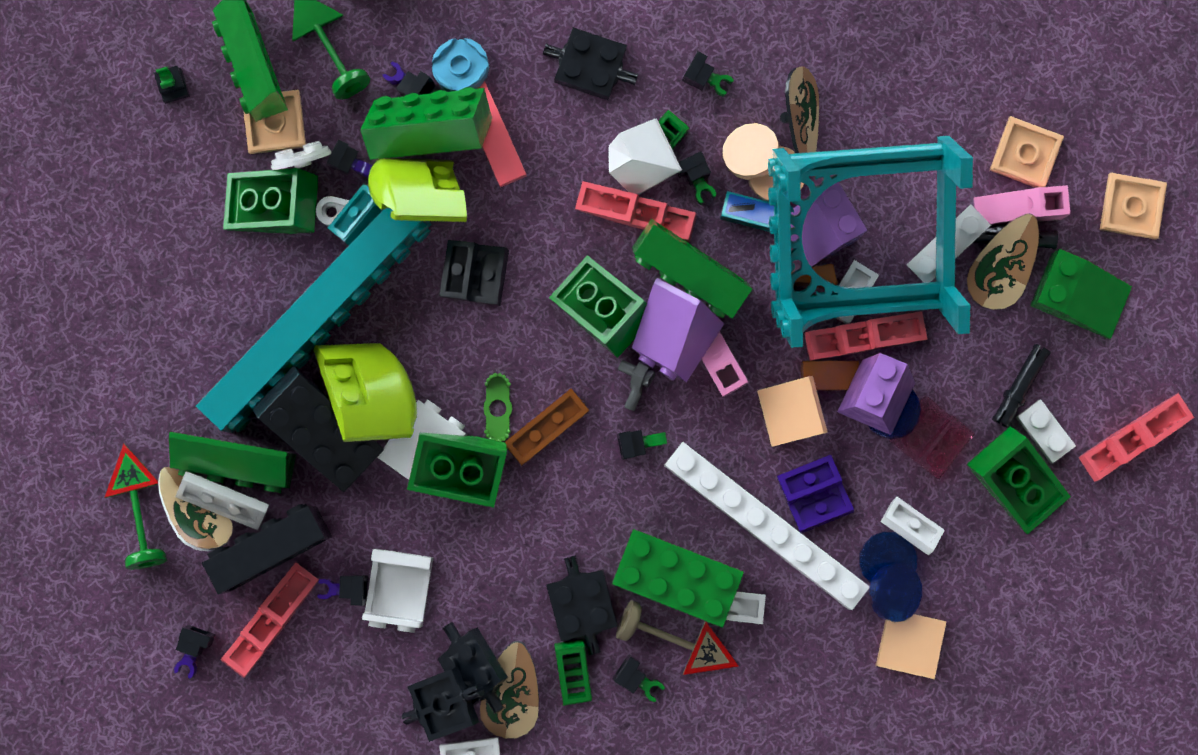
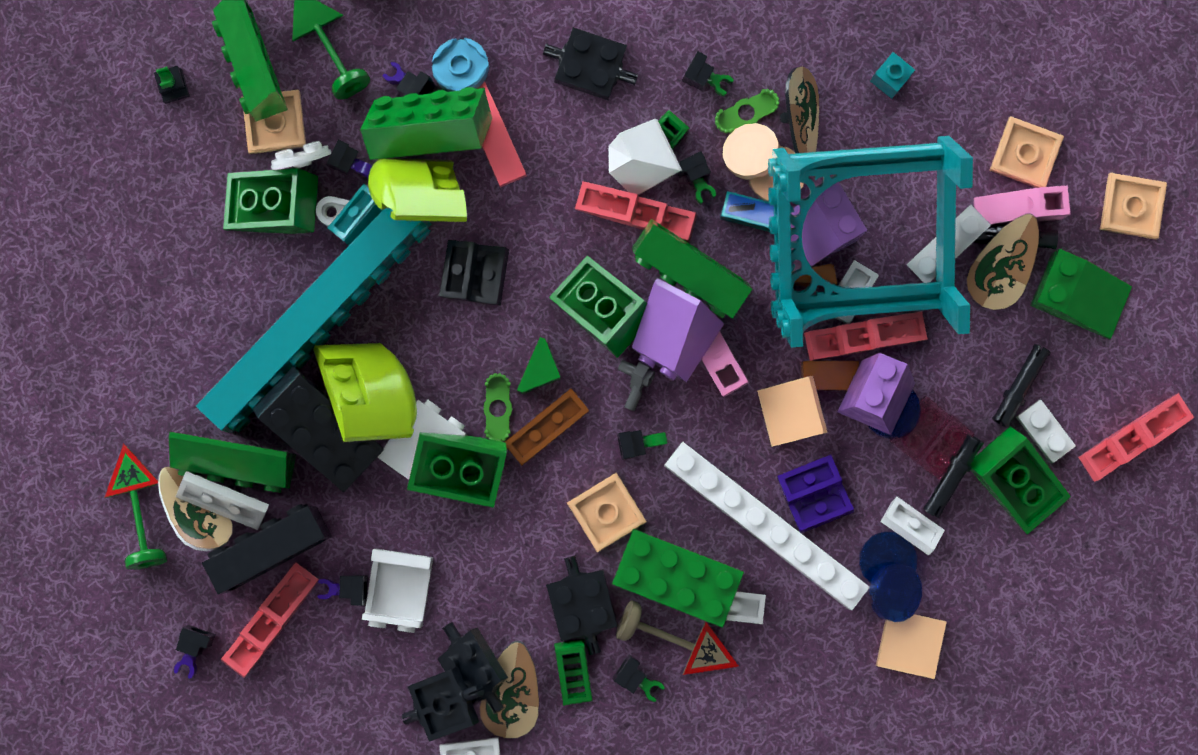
(540, 369): none -> green slope
(606, 512): none -> light nougat tile
(763, 105): none -> bright green piece
(892, 75): none -> teal brick
(956, 470): none -> black pin

